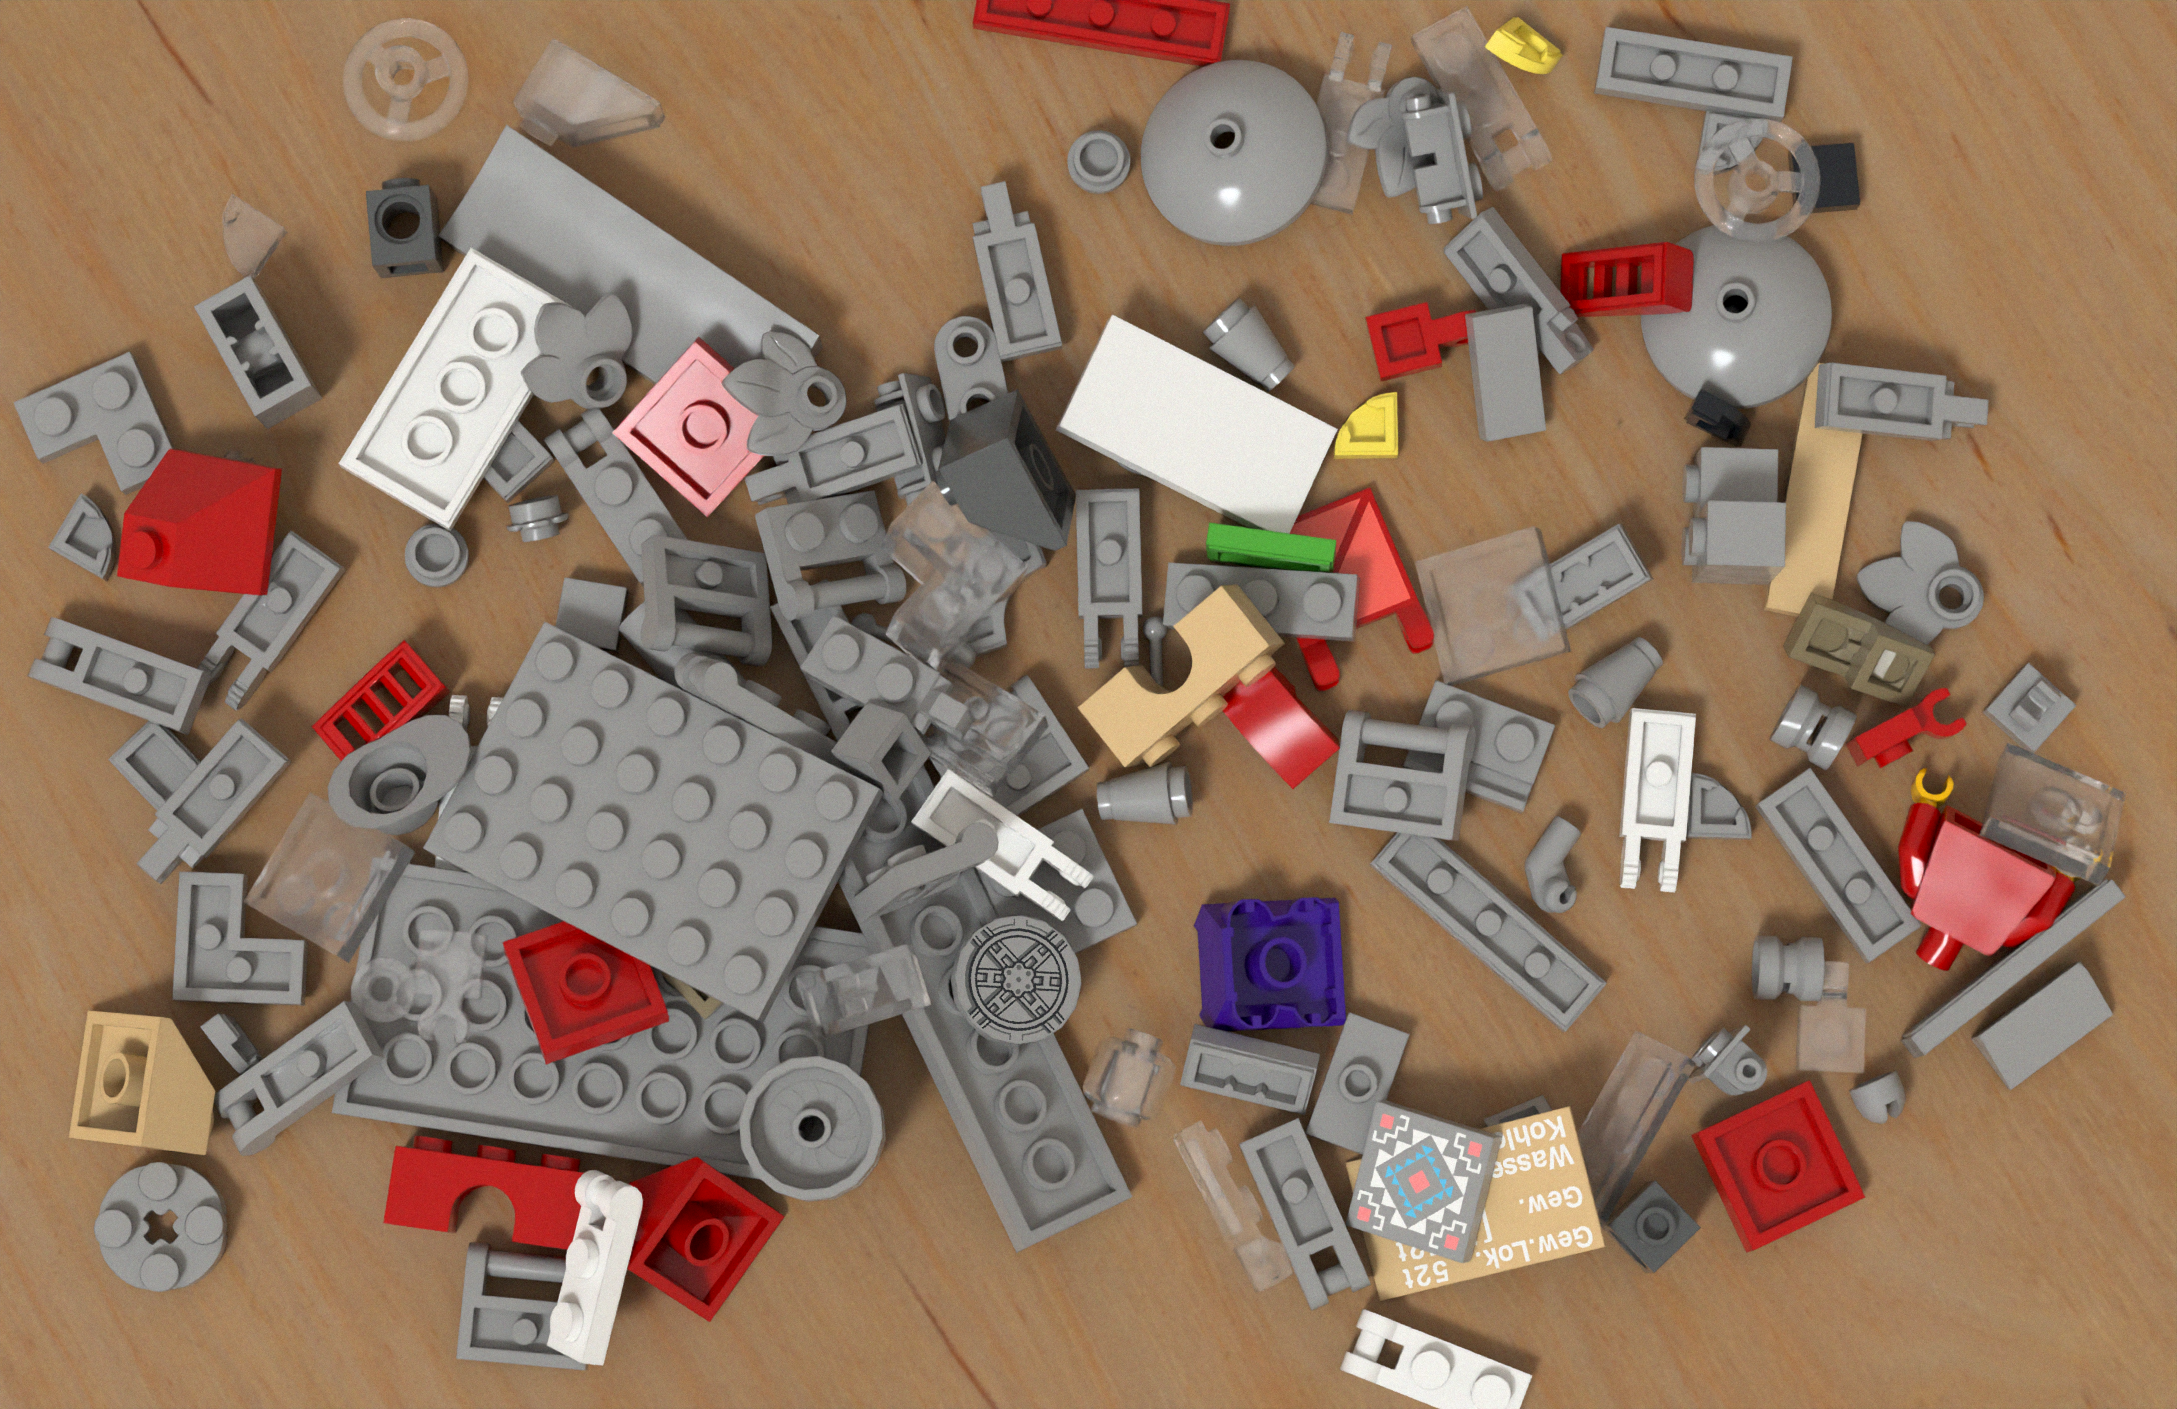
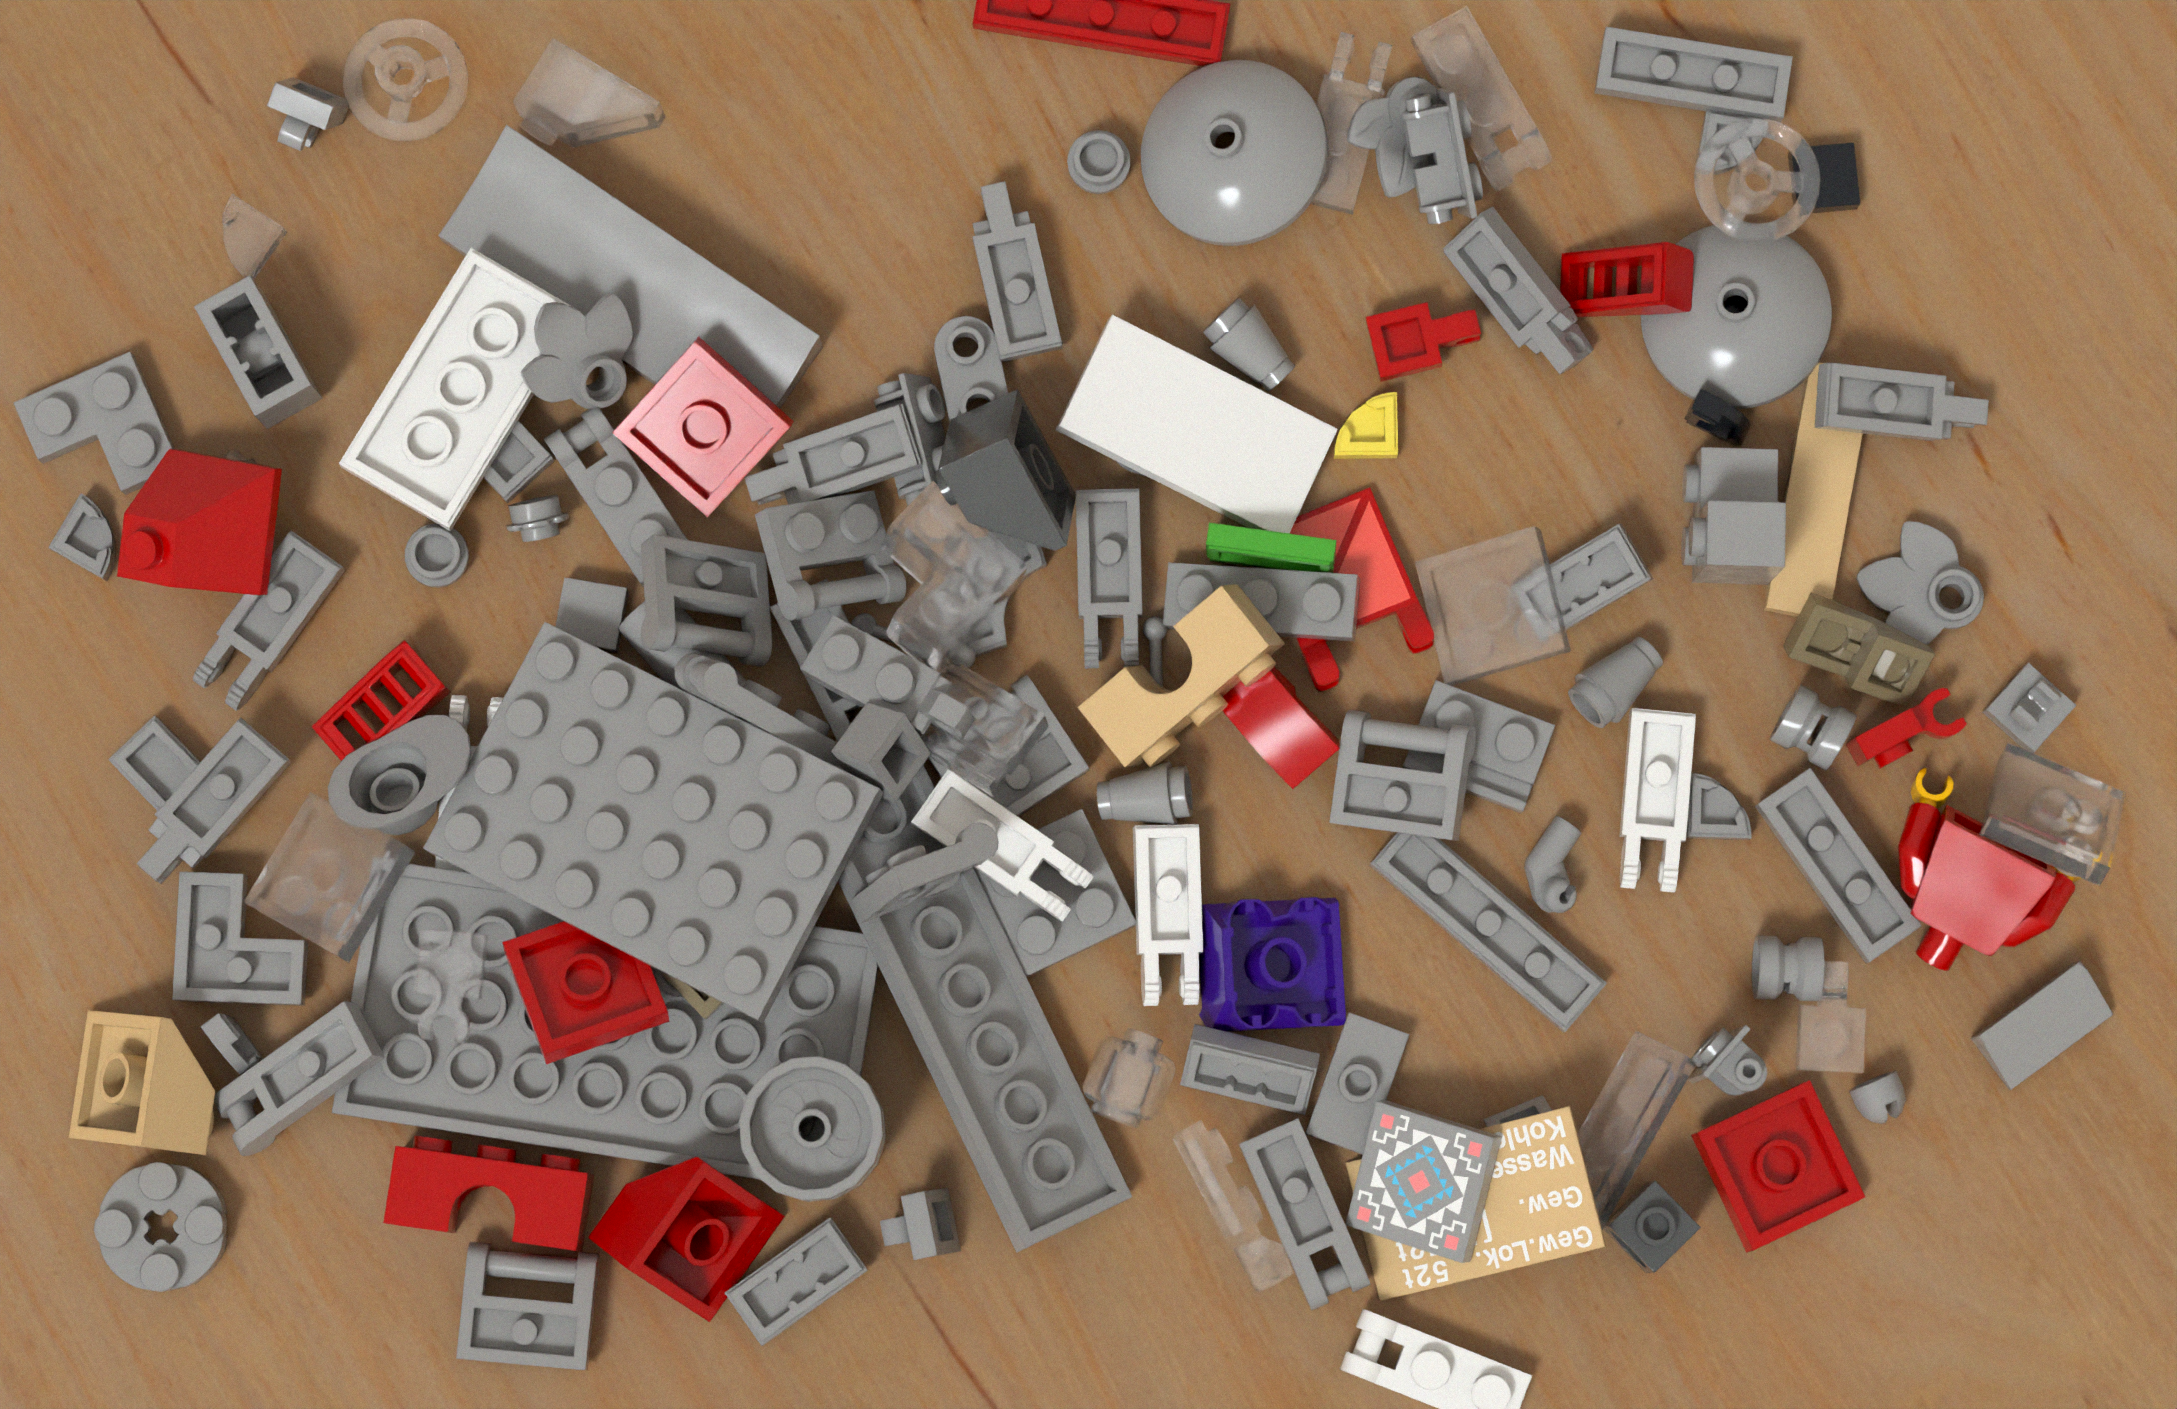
(121, 676): light grey plate -> none
(306, 111): none -> light grey tile
(403, 994): clear plate -> none
(411, 255): dark grey brick -> none
(595, 1267): white plate -> none
(778, 394): light grey plate -> none
(796, 1281): none -> light grey plate
(863, 991): clear slope -> none
(926, 1225): none -> light grey tile
(1016, 980): light grey tile -> none
(1168, 906): none -> white hinge
(1505, 372): light grey tile -> none
(1524, 47): light yellow tile -> none
(2011, 969): light grey tile -> none

